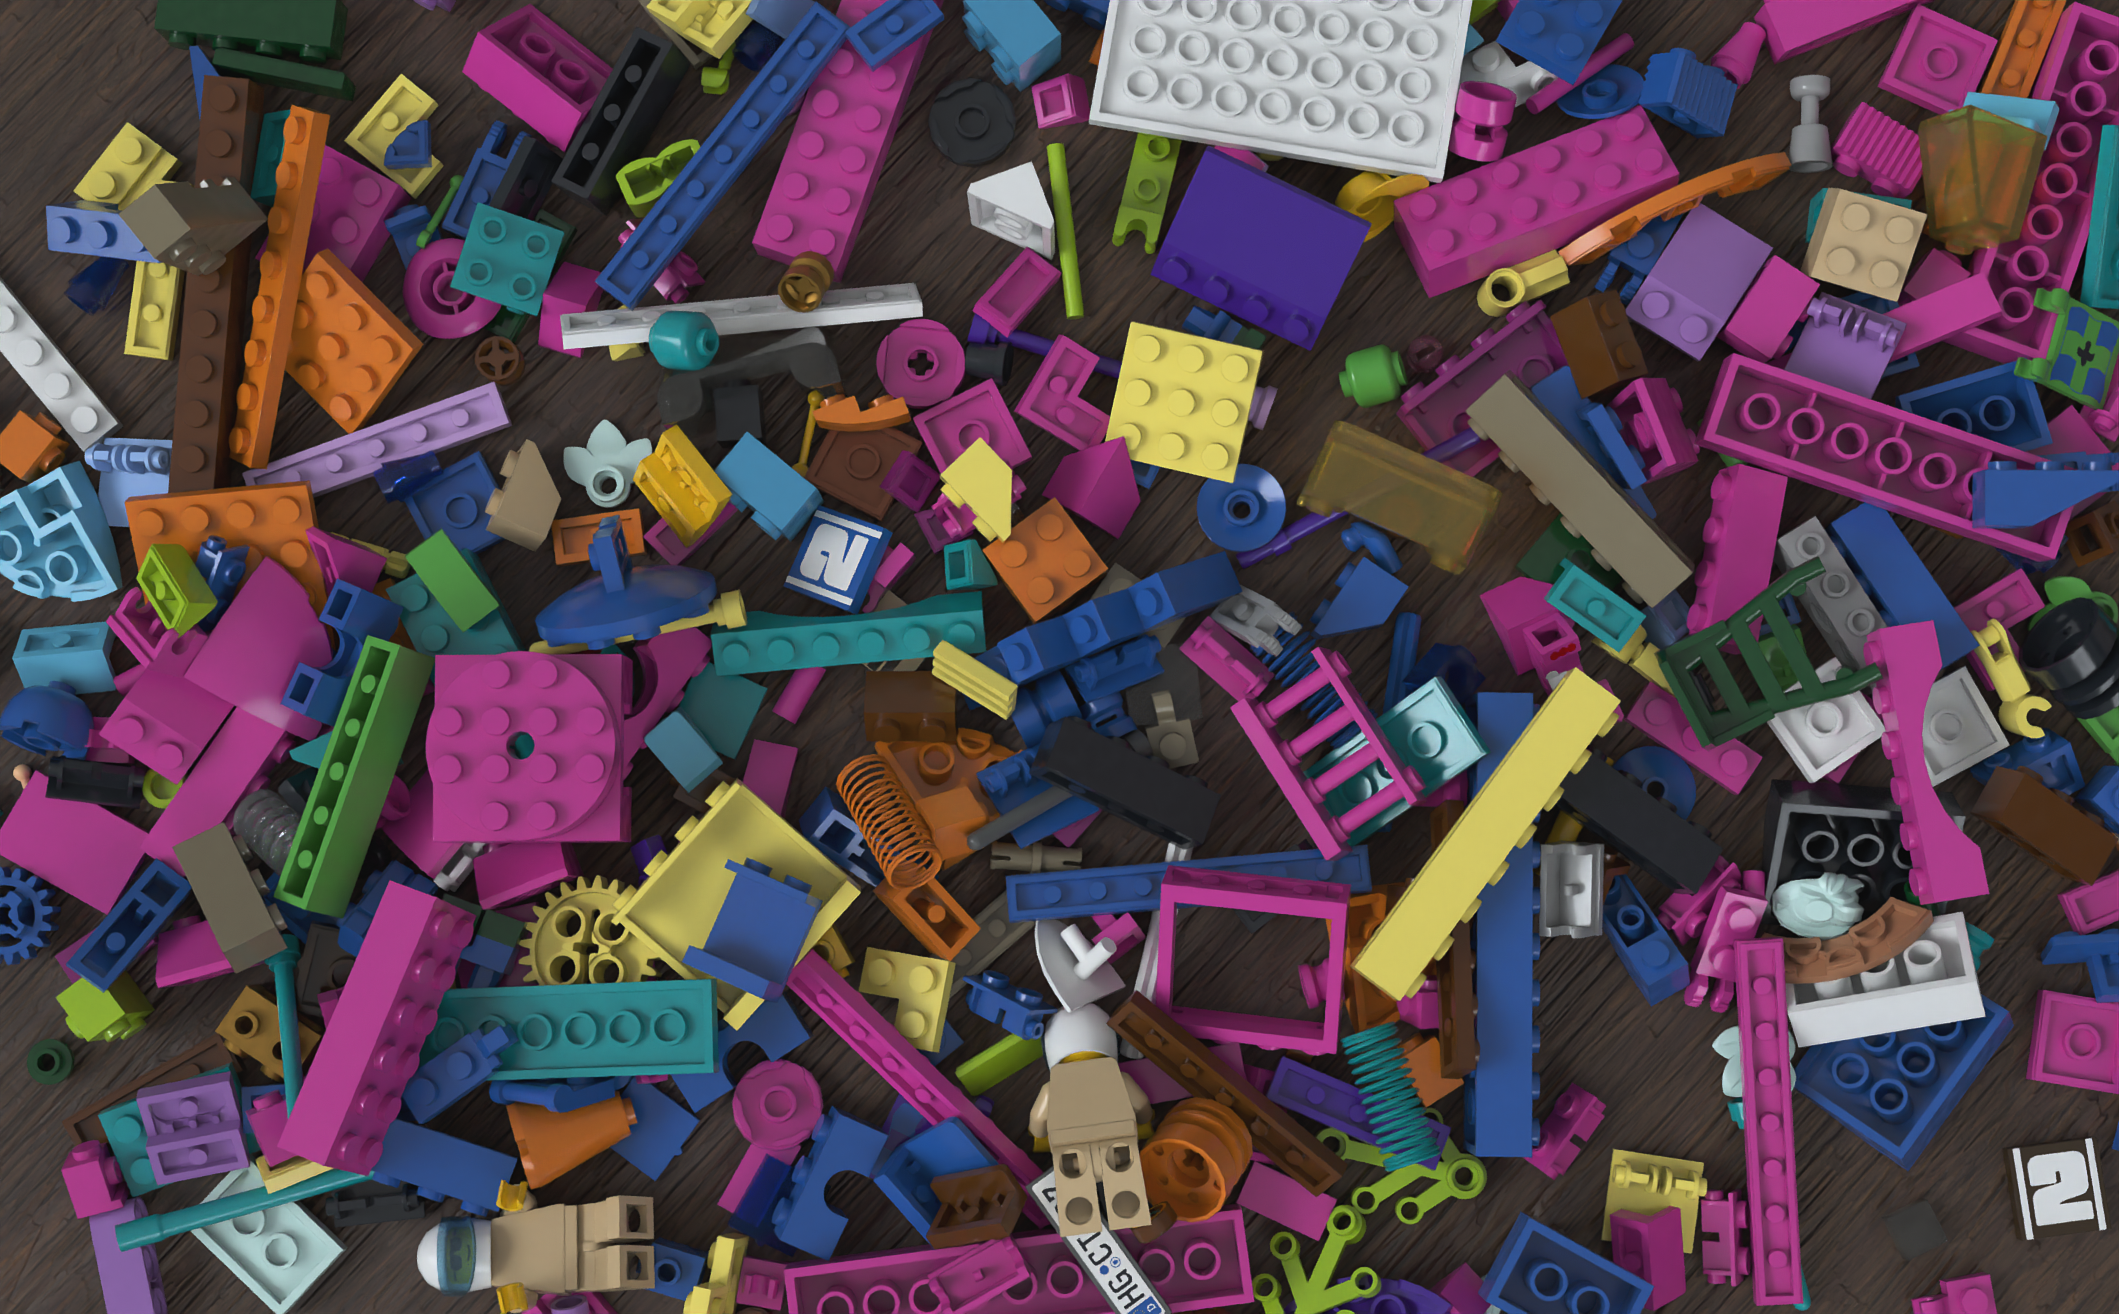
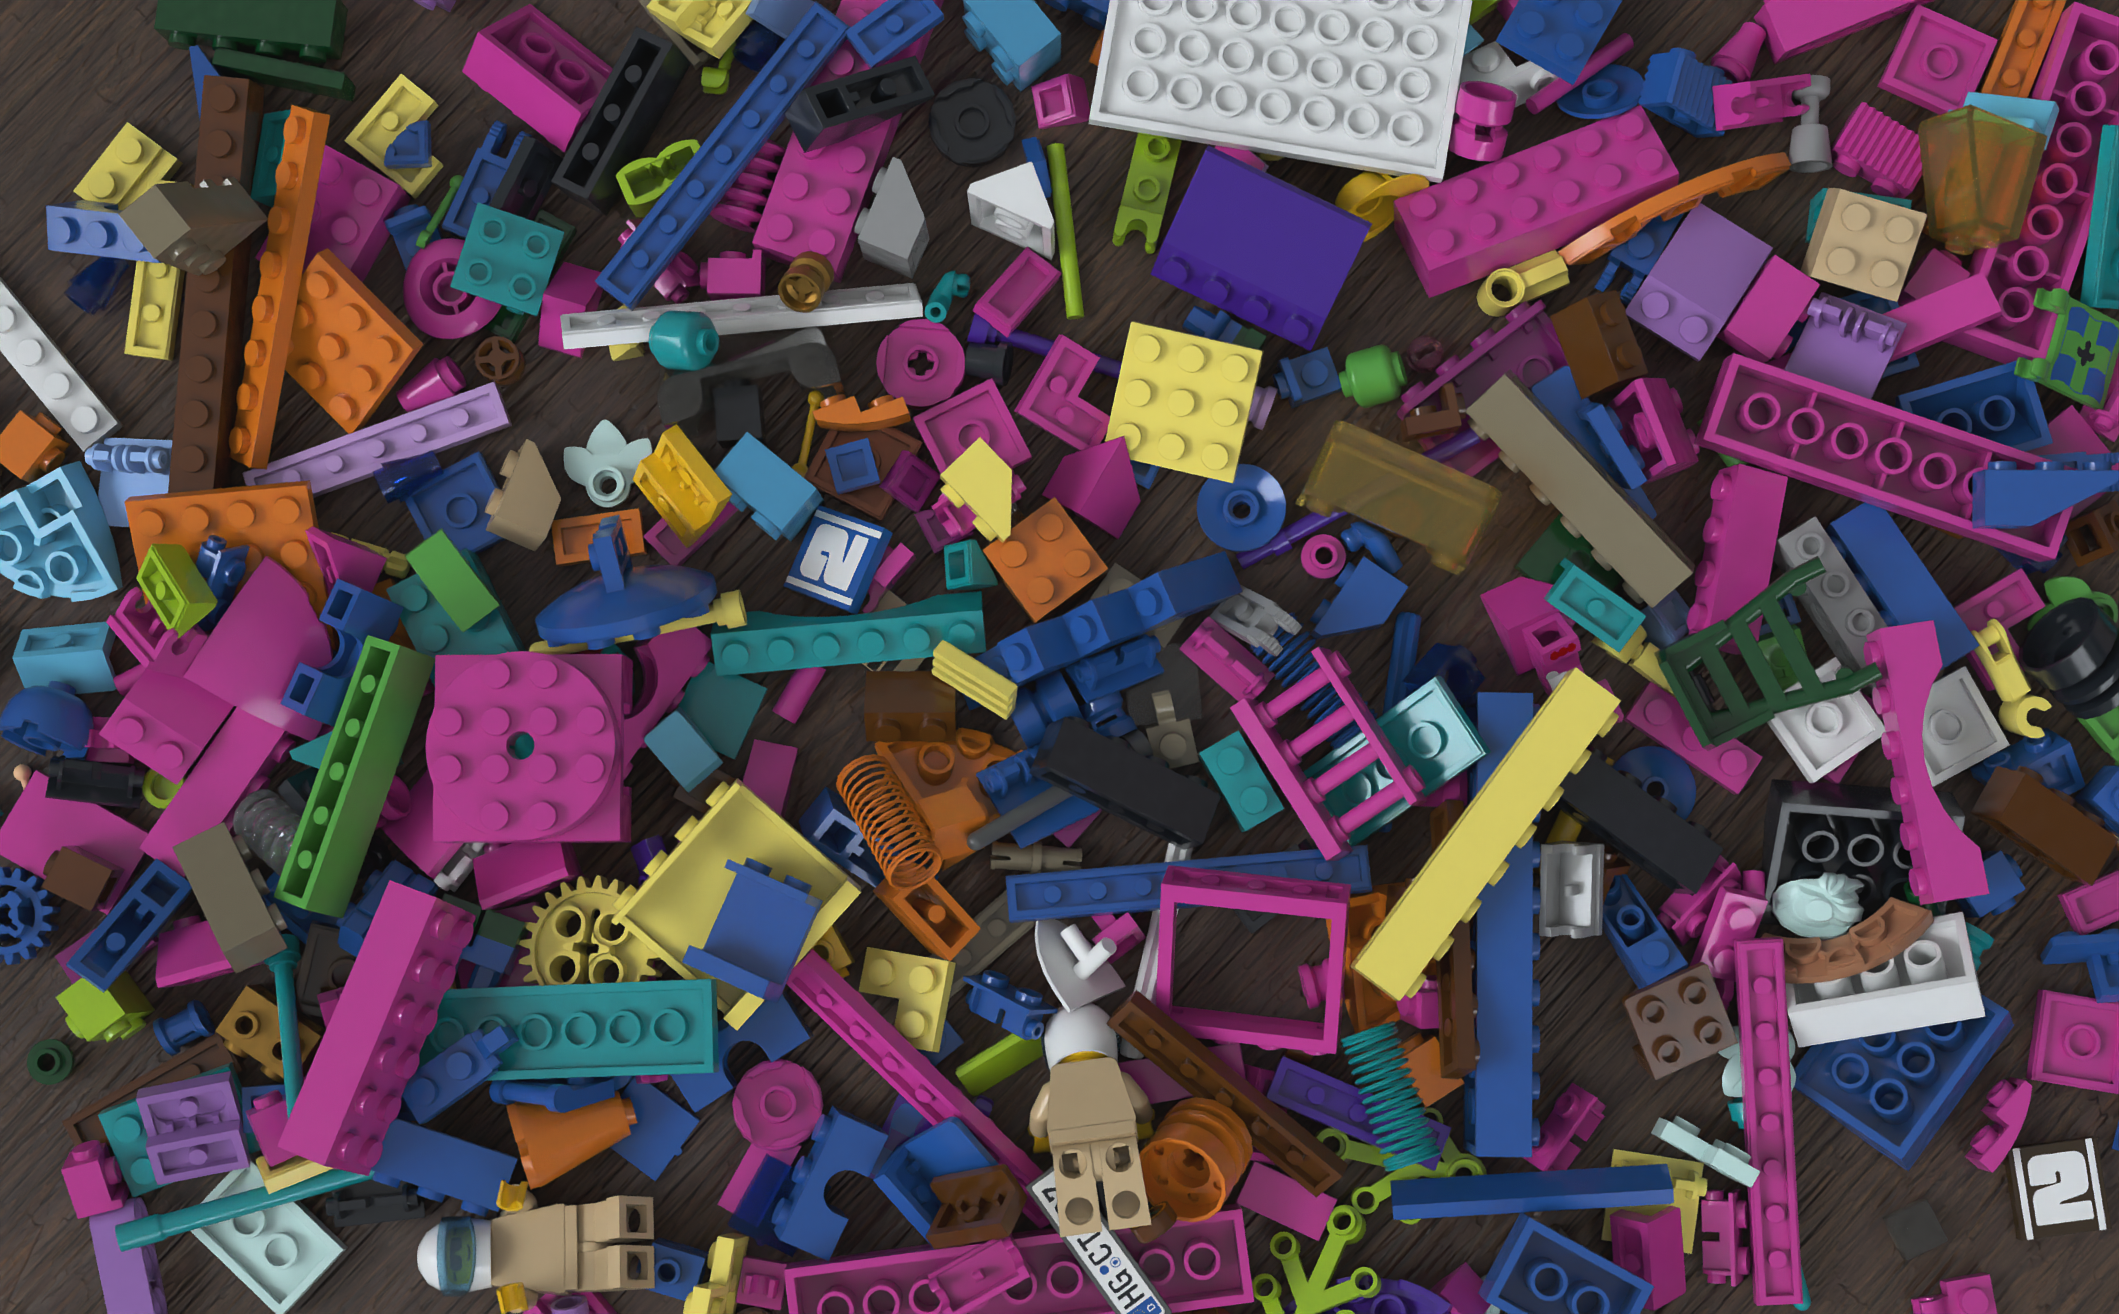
(81, 877): none -> reddish brown brick
(183, 1027): none -> blue bush
(432, 384): none -> dark pink cone
(734, 275): none -> dark pink brick
(745, 194): none -> dark pink piece
(852, 466): none -> blue plate
(856, 102): none -> black slope
(895, 226): none -> light grey slope
(942, 296): none -> teal arm
(1034, 153): none -> blue tile
(1240, 781): none -> teal brick
(1306, 377): none -> blue bracket
(1319, 570): none -> dark pink plate
(1427, 422): none -> reddish brown bracket
(1531, 1192): none -> blue tile
(1678, 1021): none -> reddish brown bracket
(1719, 1156): none -> light aqua plate
(1757, 101): none -> dark pink hinge
(2003, 884): none -> blue brick
(2007, 1110): none -> dark pink slope

